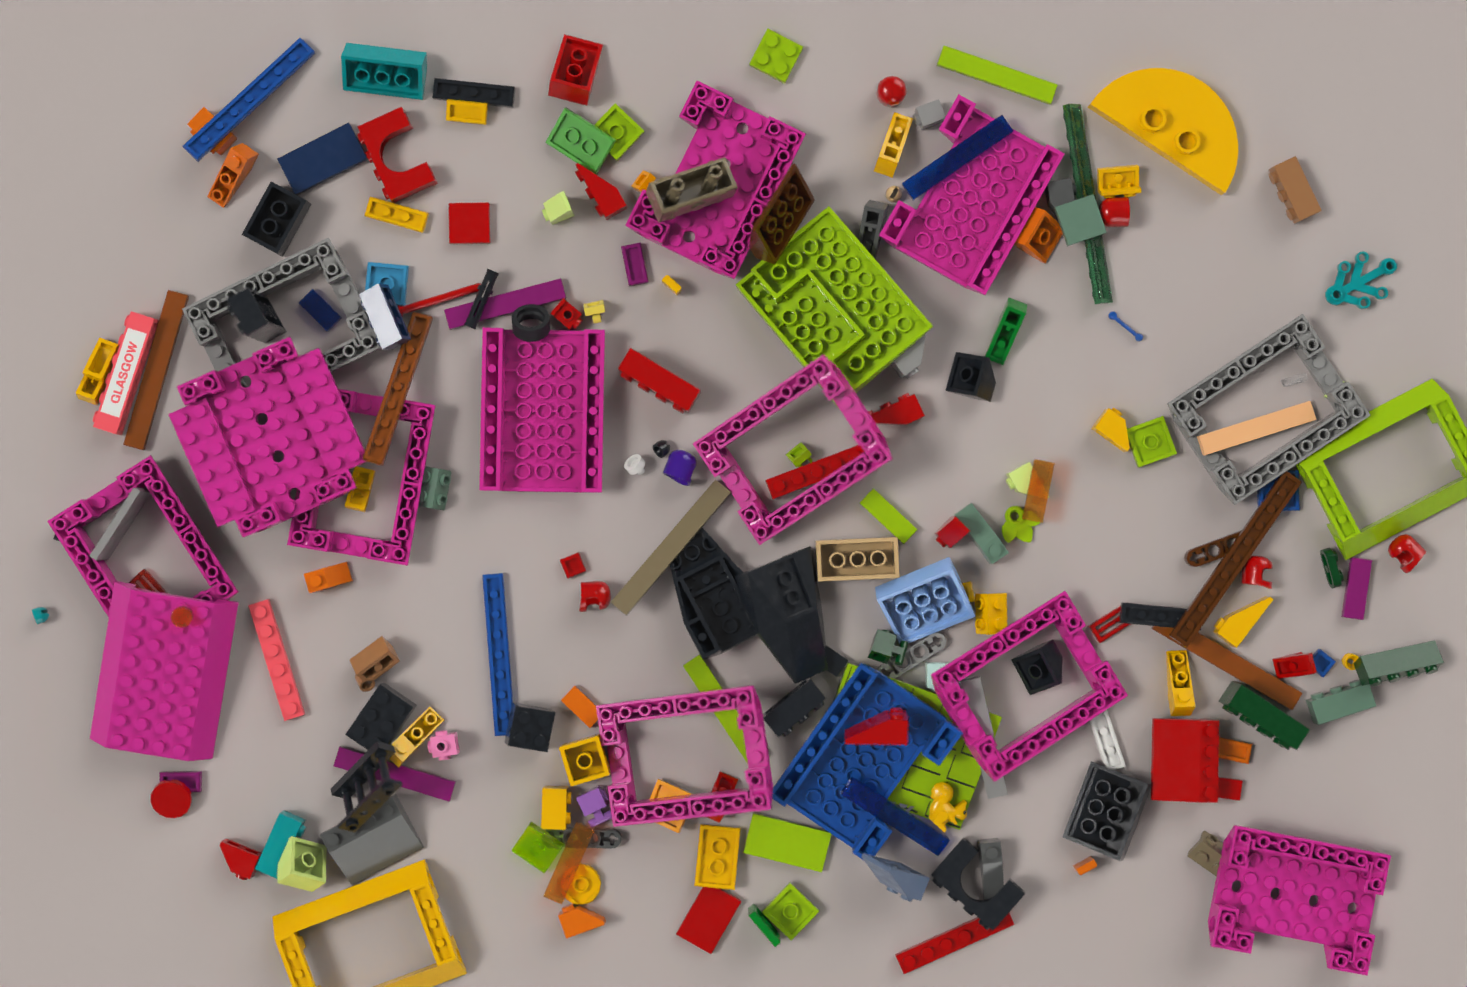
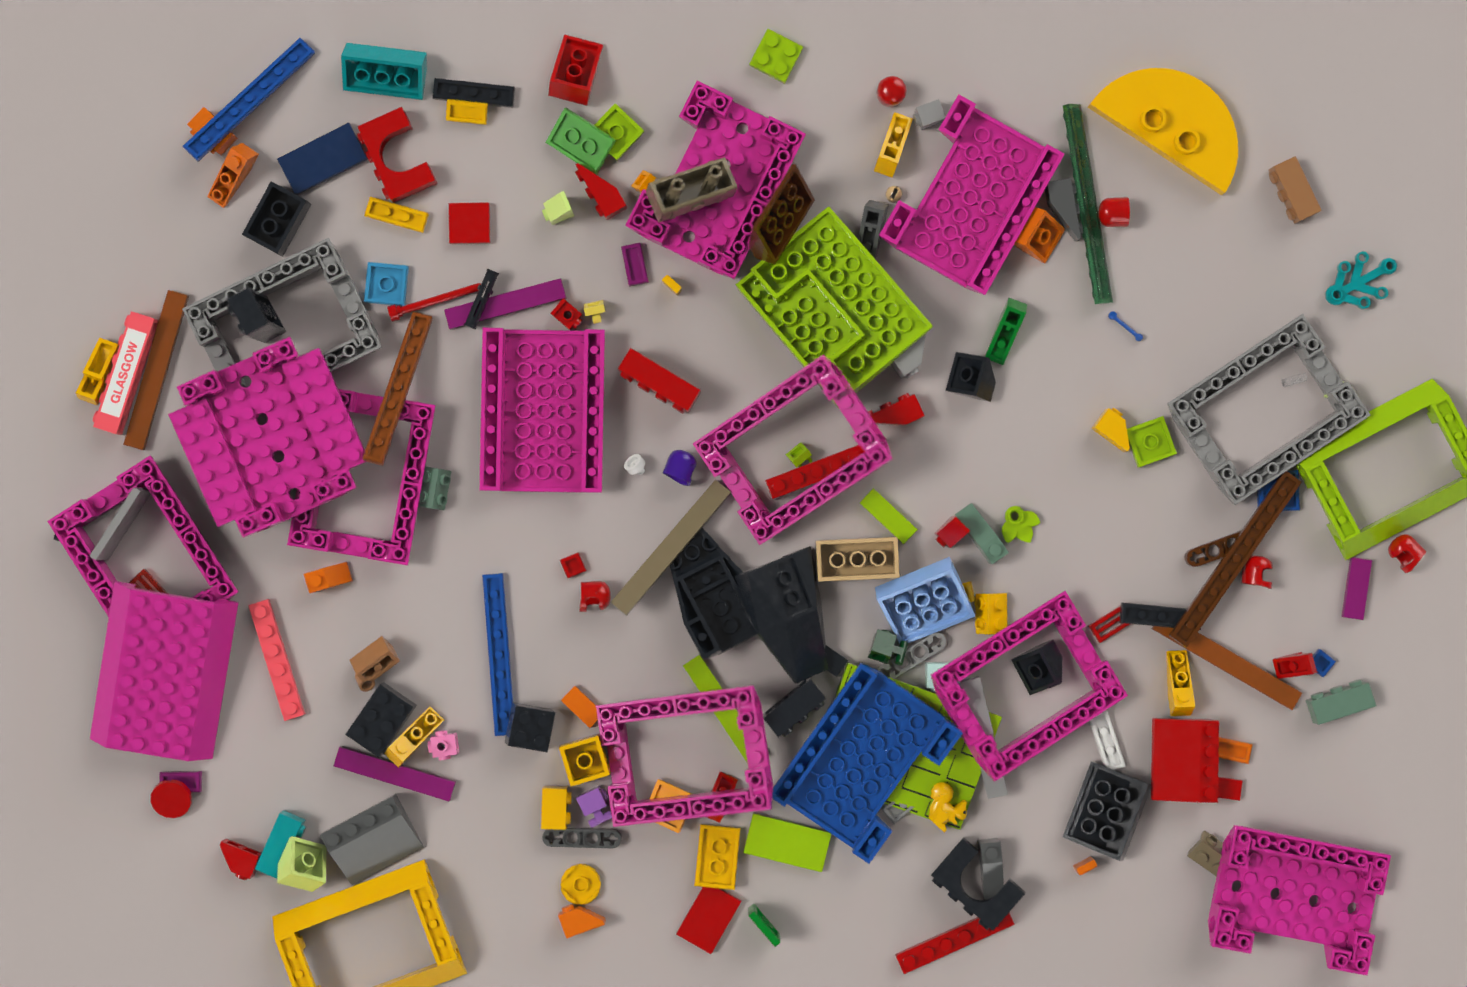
(40, 614): teal hinge -> none
(181, 616): clear orange tile -> none
(320, 310): clear blue tile -> none
(353, 782): black fence -> none
(358, 497): yellow slope -> none
(384, 317): brick -> none
(526, 312): black tyre -> none
(537, 847): clear neon green tile -> none
(569, 862): clear orange tile -> none
(661, 449): black hinge -> none
(790, 911): lime plate -> none
(882, 729): red slope -> none
(895, 816): clear blue tile -> none
(898, 877): sand blue slope -> none
(957, 157): clear blue tile -> none
(997, 75): lime tile -> none
(1019, 478): yellowish green slope -> none
(1038, 490): clear orange tile -> none
(1080, 220): sand green tile -> none
(1118, 181): yellow bracket -> none
(1238, 623): yellow slope -> none
(1256, 428): light nougat tile -> none
(1265, 716): dark green brick -> none
(1330, 566): dark green plate -> none
(1346, 664): yellow hinge -> none
(1398, 663): brick -> none

